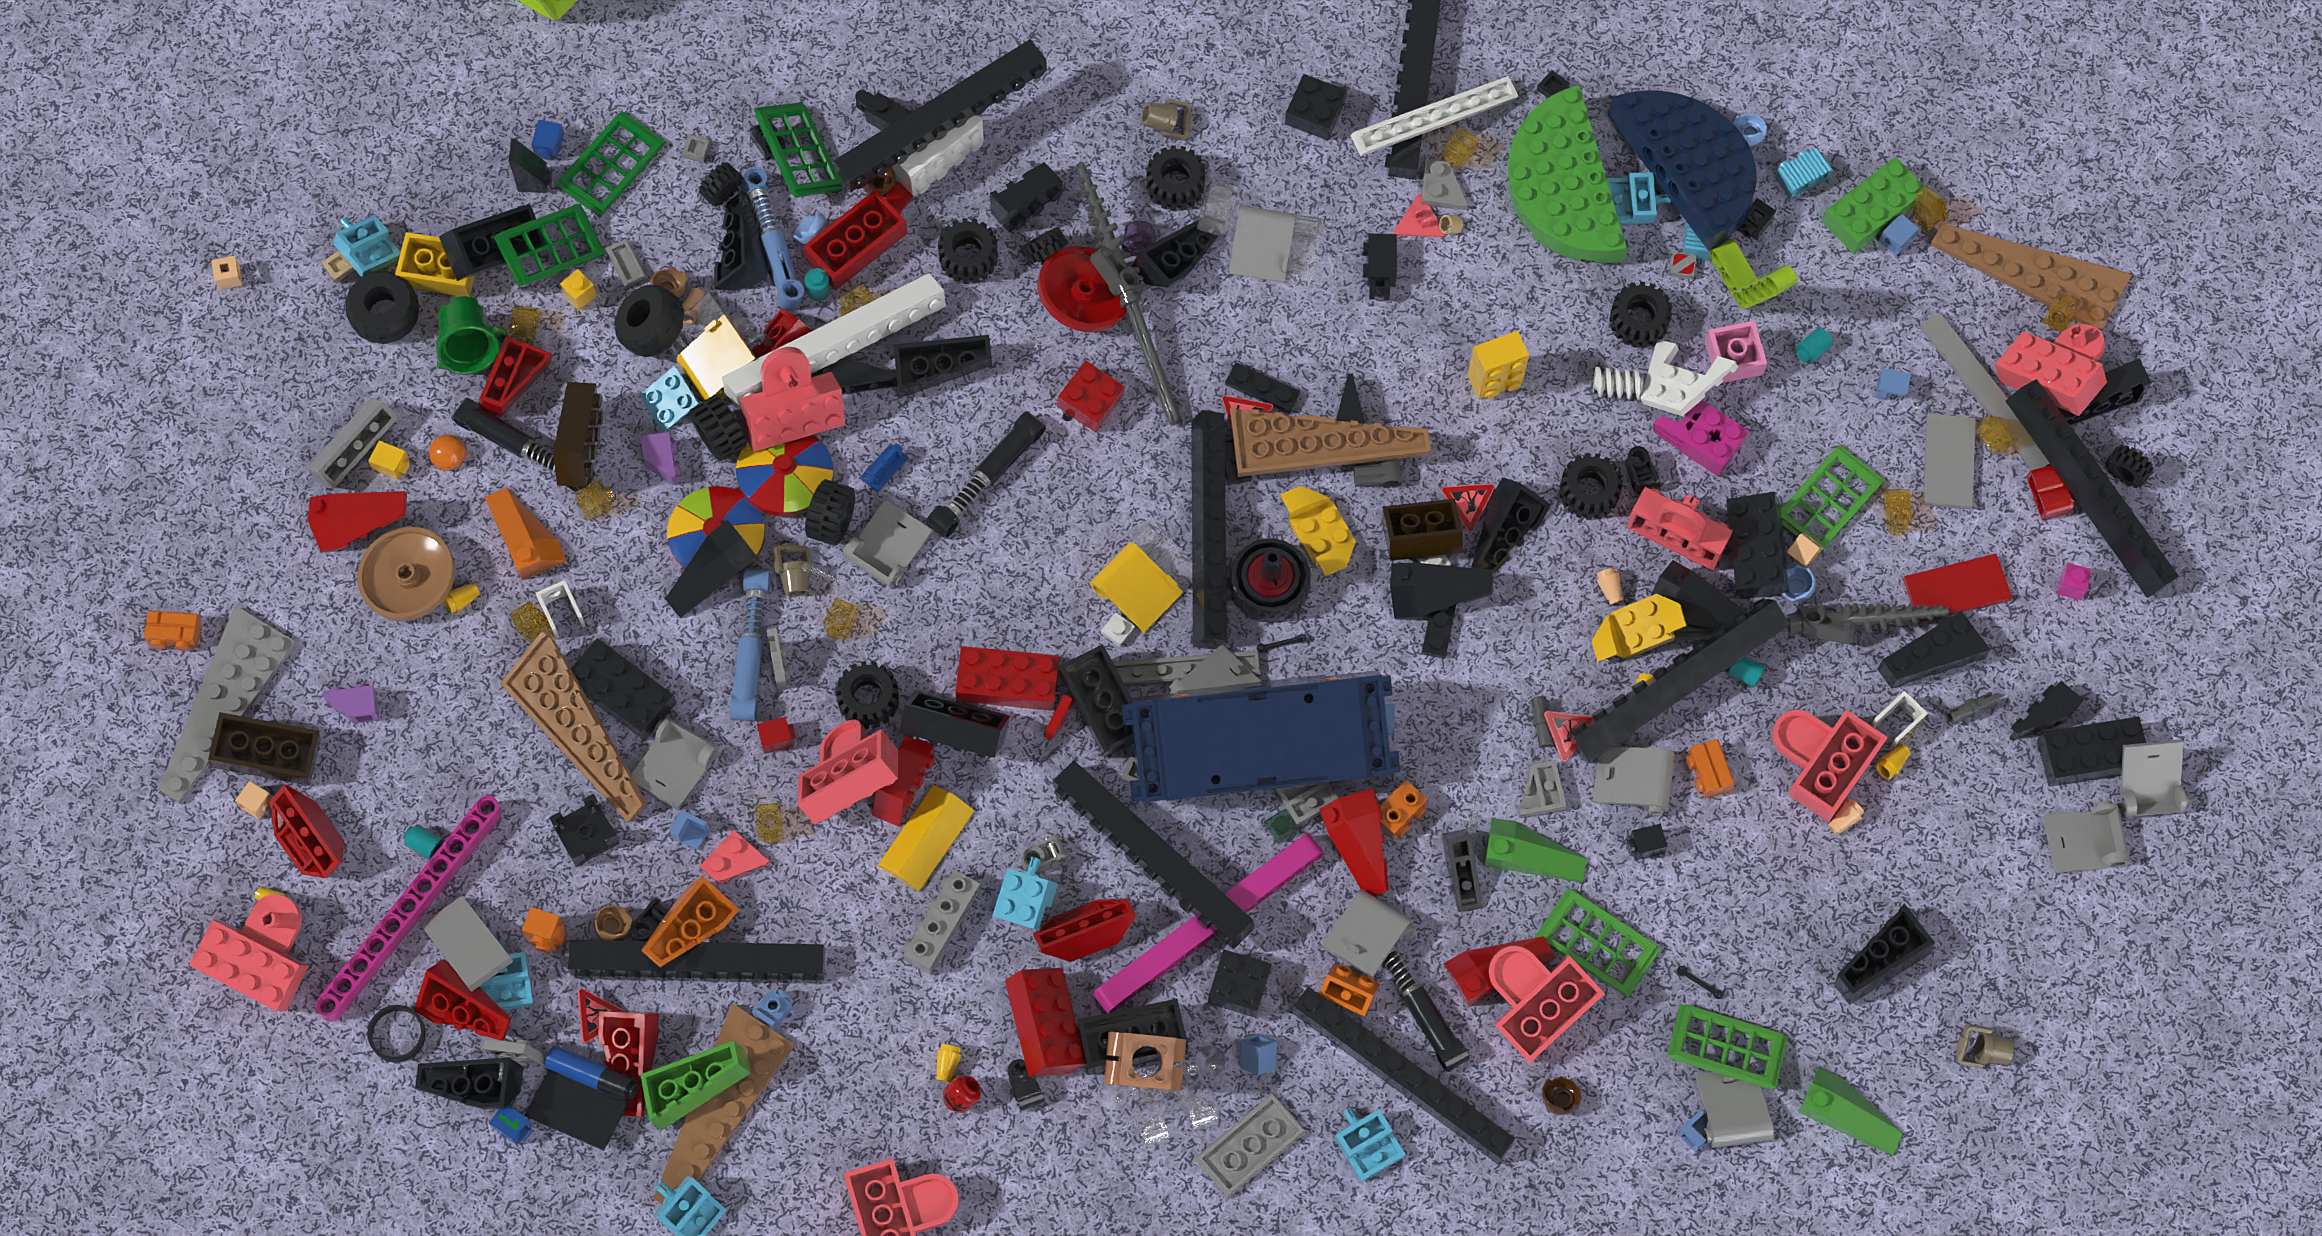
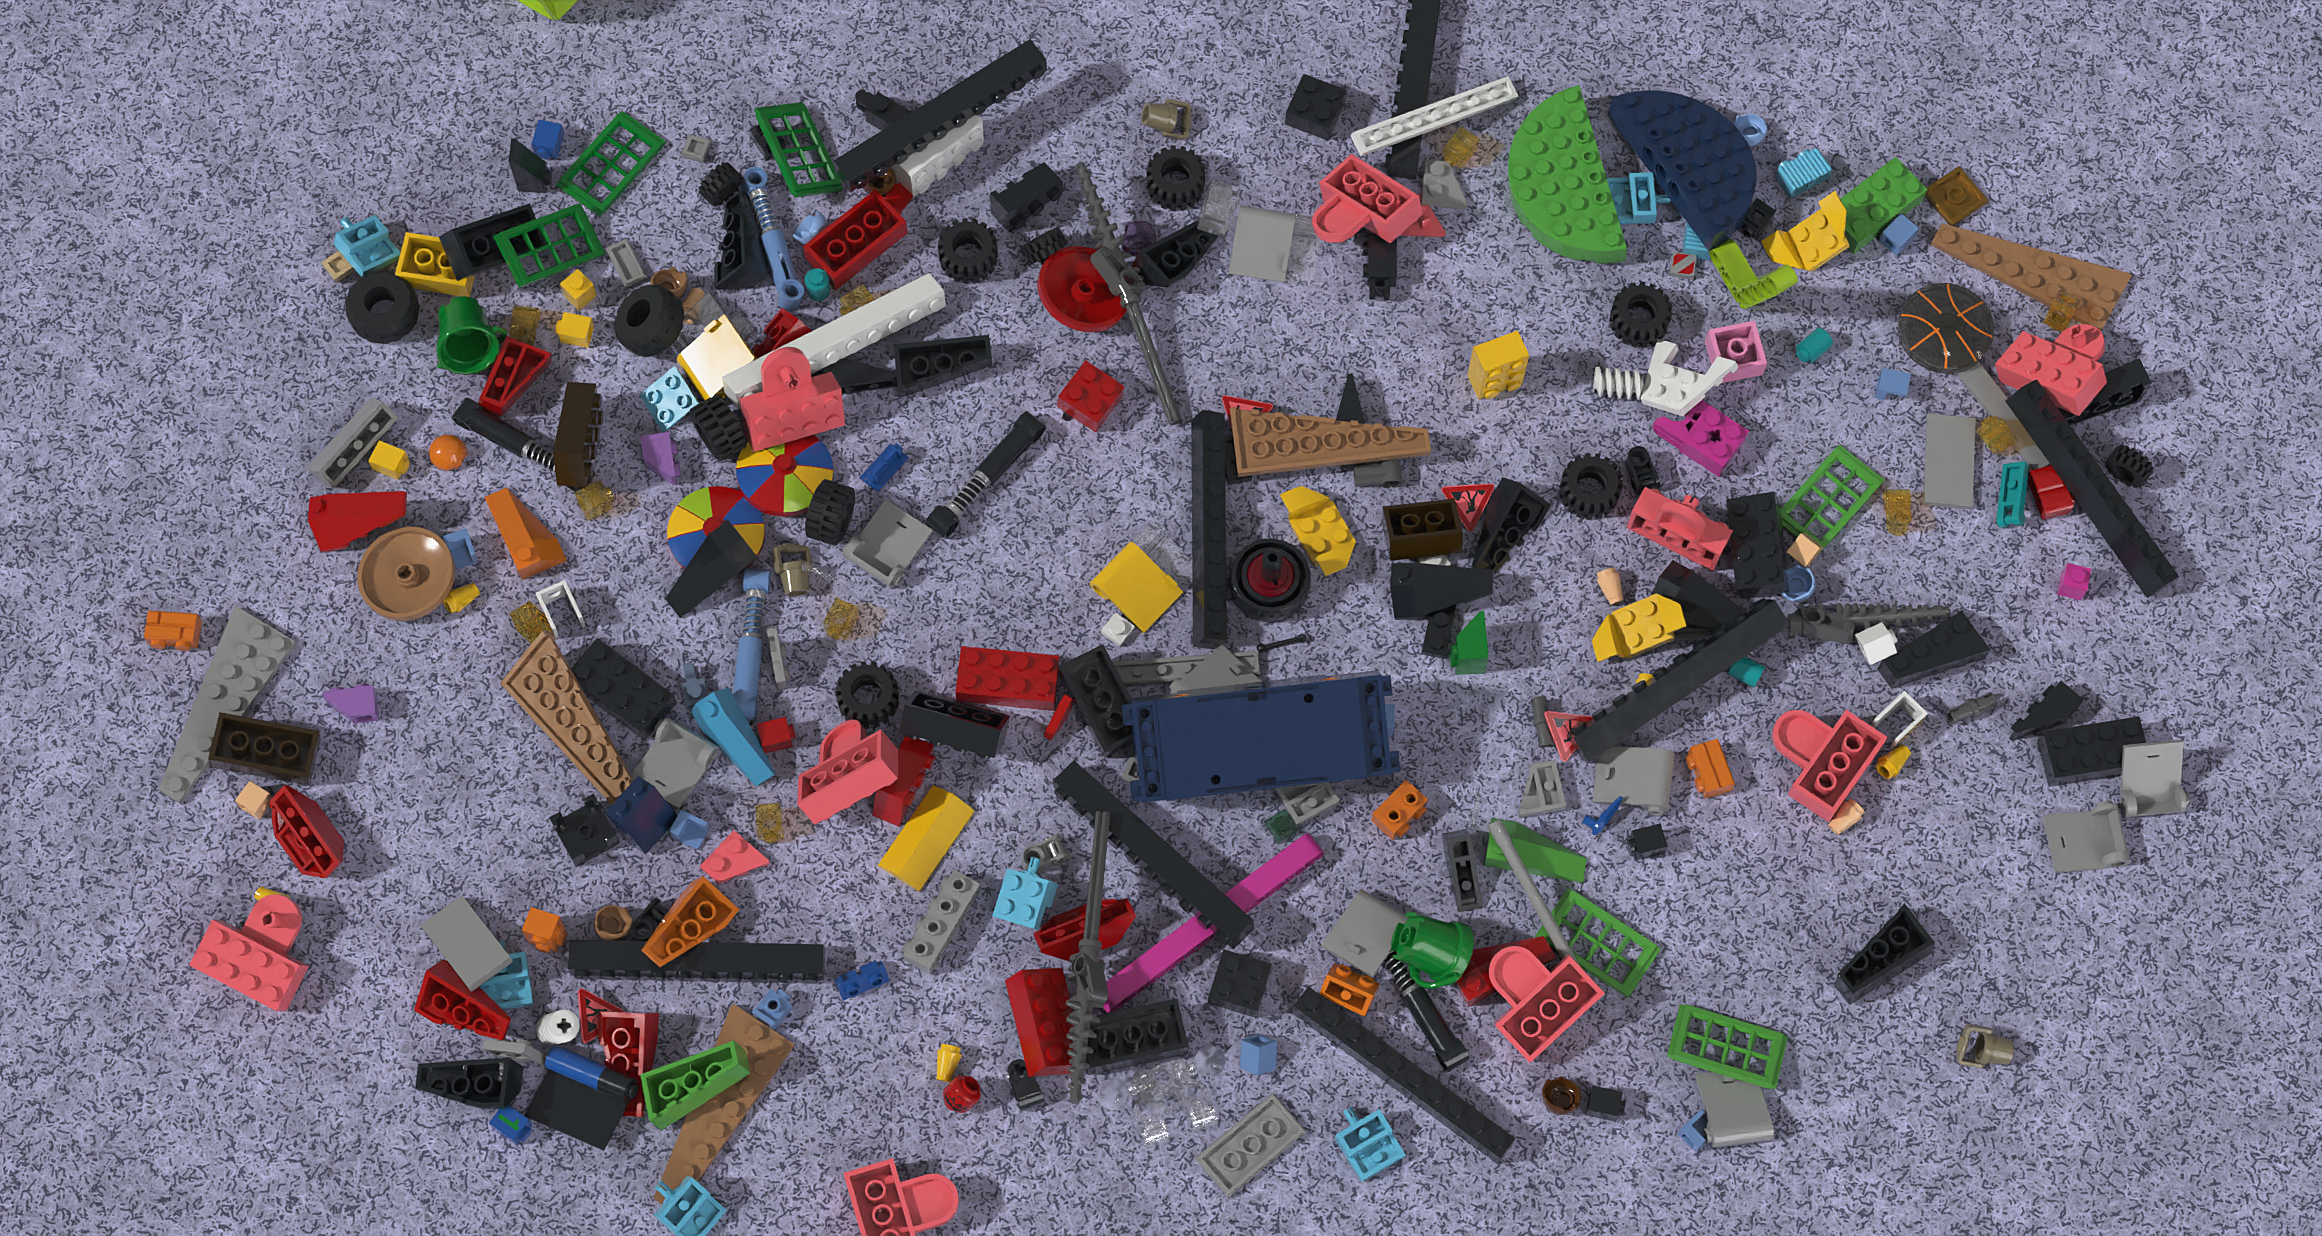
(226, 272): light nougat piece -> none
(378, 1016): black tyre -> none
(408, 919): dark pink beam -> none
(422, 841): teal brick -> none
(461, 548): none -> medium blue panel
(550, 1034): none -> white piece
(575, 329): none -> yellow brick
(641, 815): none -> dark blue brick
(693, 689): none -> sand blue plate
(728, 728): none -> dark azure wedge
(872, 976): none -> blue hinge
(1087, 966): none -> dark grey piece
(1122, 1071): nougat piece -> none
(1262, 387): black plate -> none
(1356, 832): red wedge -> none
(1363, 197): none -> coral brick
(1433, 947): none -> green piece
(1455, 221): tan piece -> none
(1470, 650): none -> green slope
(1504, 842): none -> light grey piece
(1552, 84): black plate -> none
(1598, 825): none -> blue bar
(1605, 1103): none -> black brick
(1682, 971): black hinge -> none
(1812, 240): none -> yellow piece
(1845, 1110): bright green wedge -> none
(1876, 643): none -> white brick
(1930, 208): clear yellow piece -> none
(1945, 328): none -> clear smoke dish
(1955, 196): none -> pearl gold tile
(1959, 585): red tile -> none
(2012, 494): none -> teal plate

